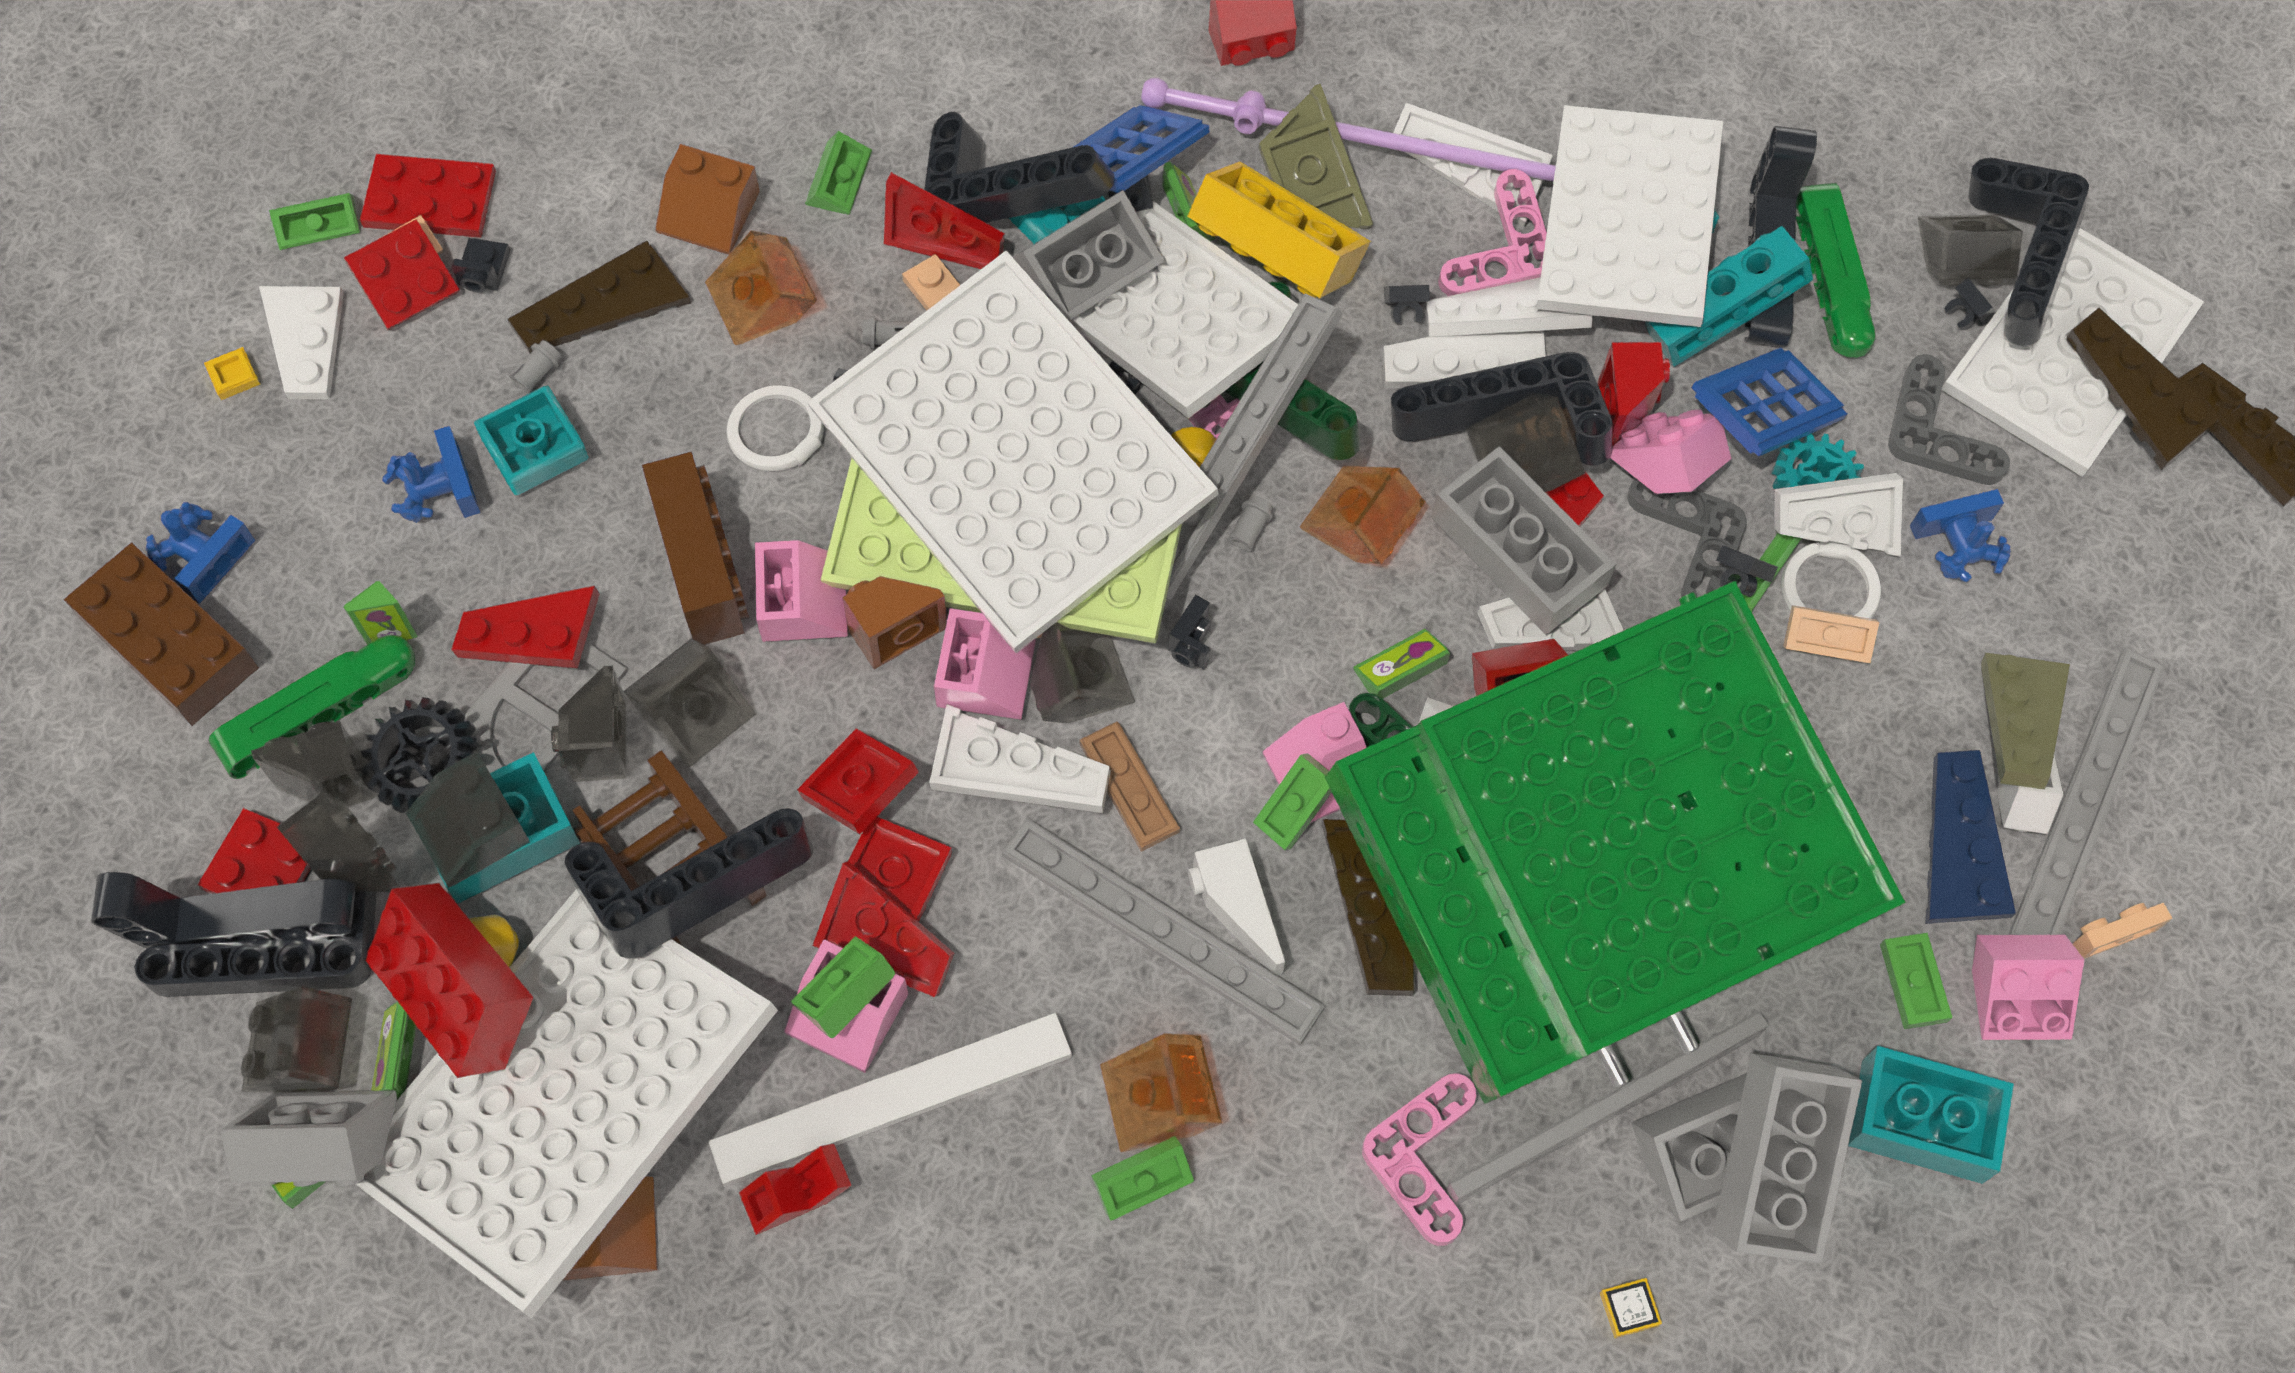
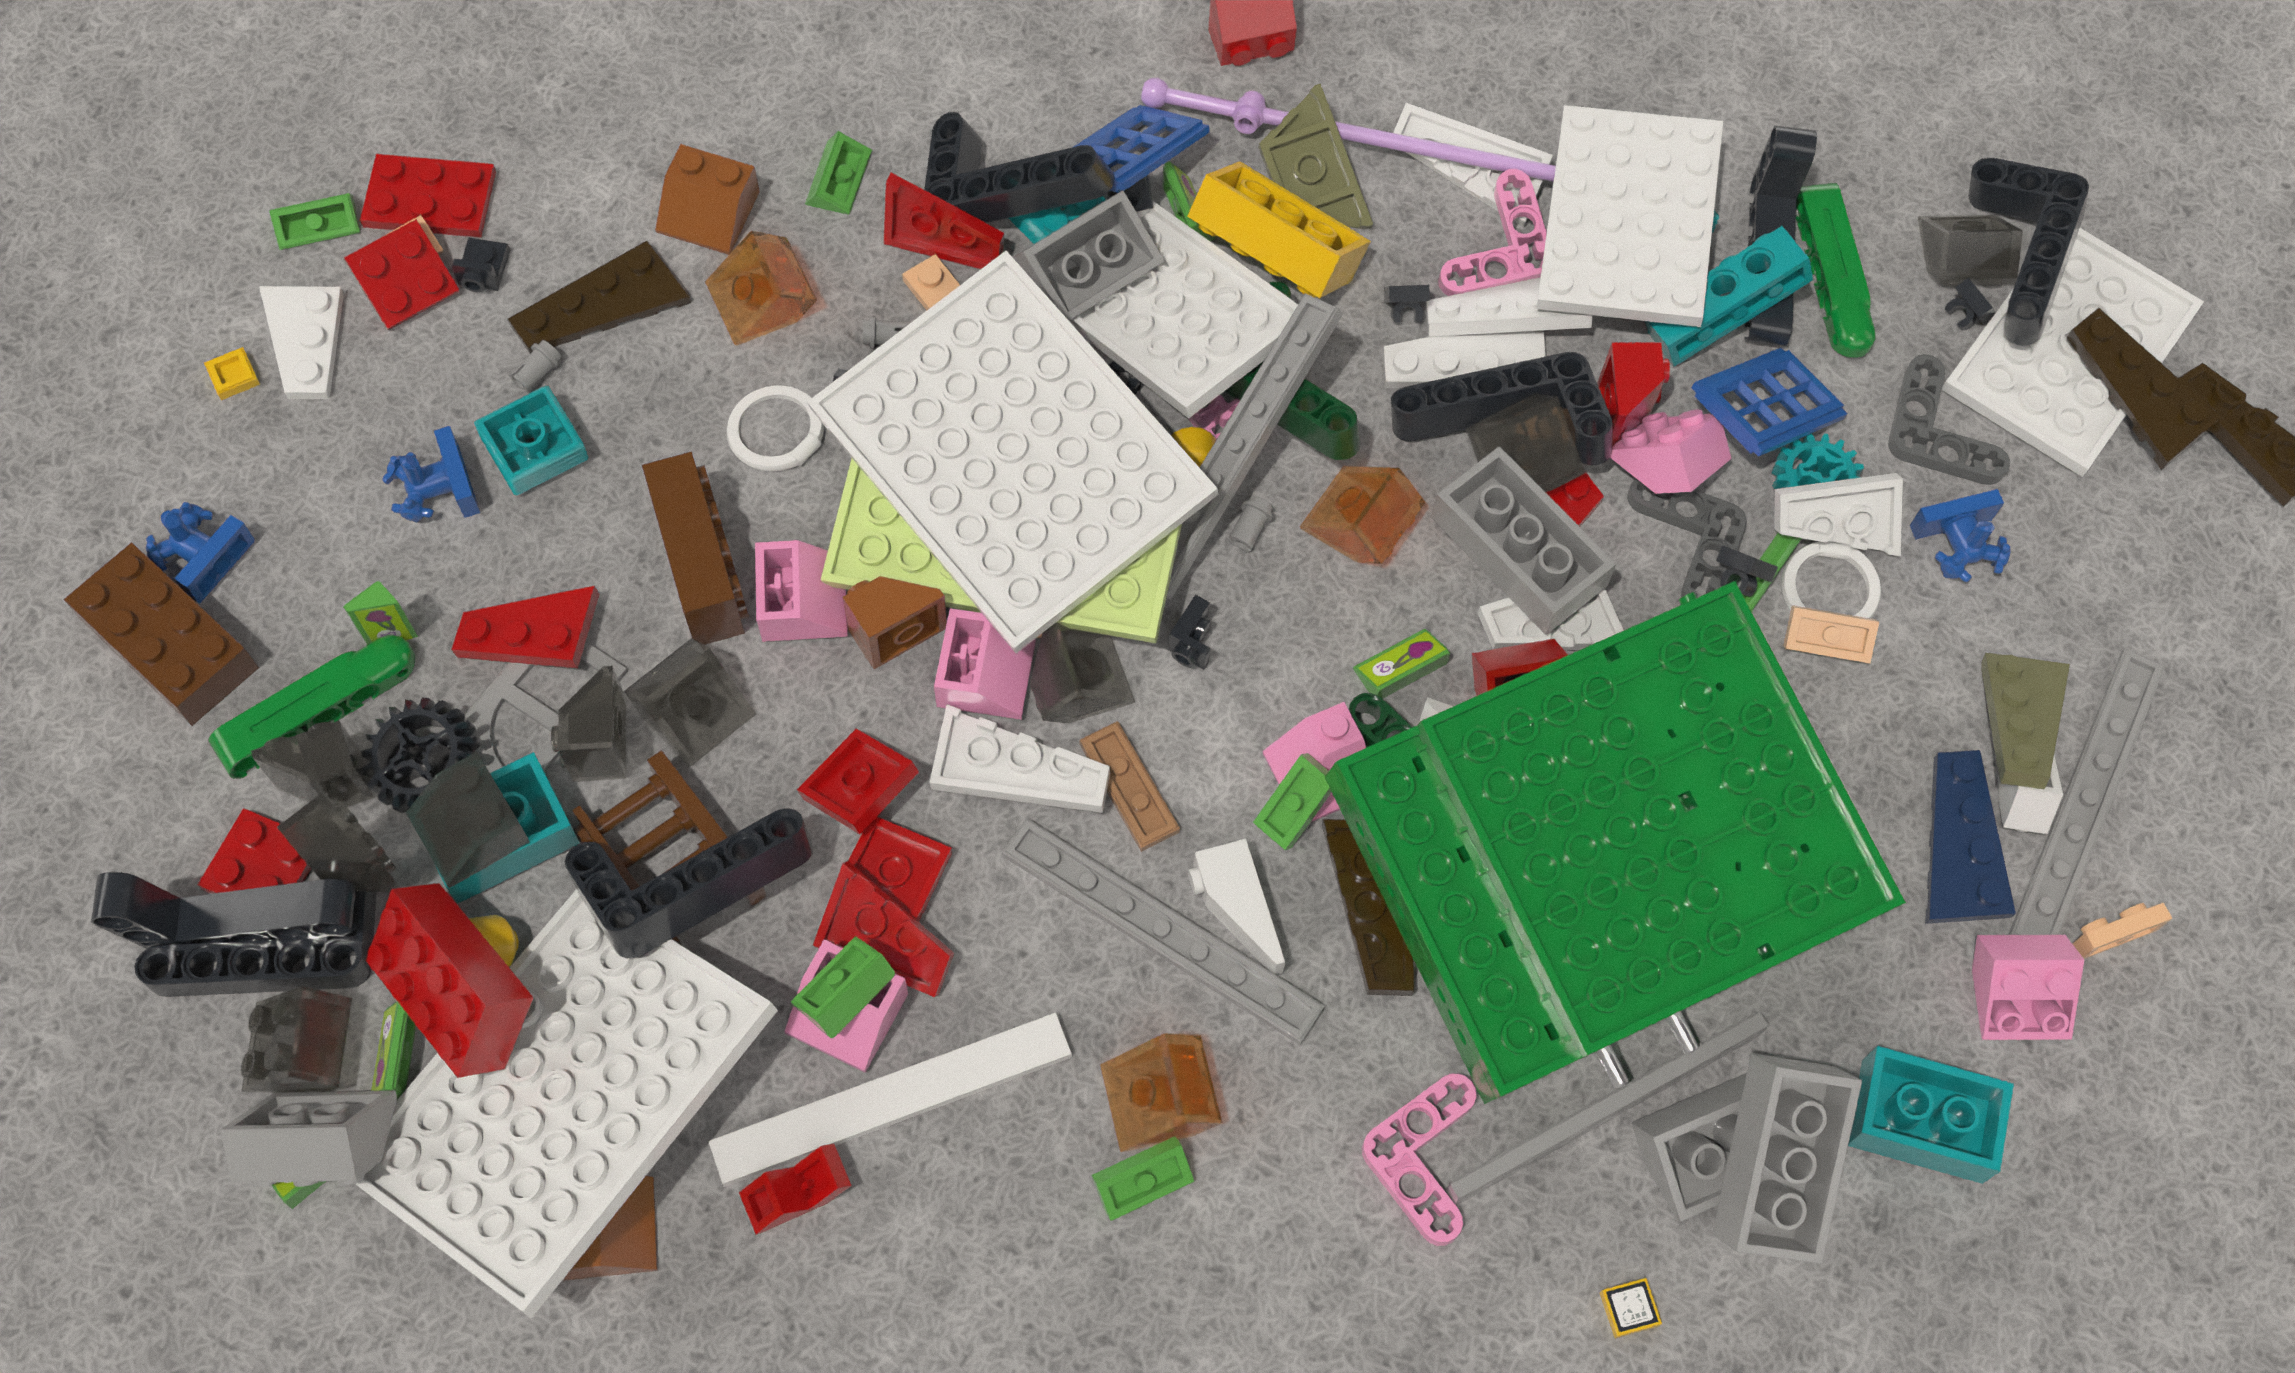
(1915, 981): bright green plate -> none

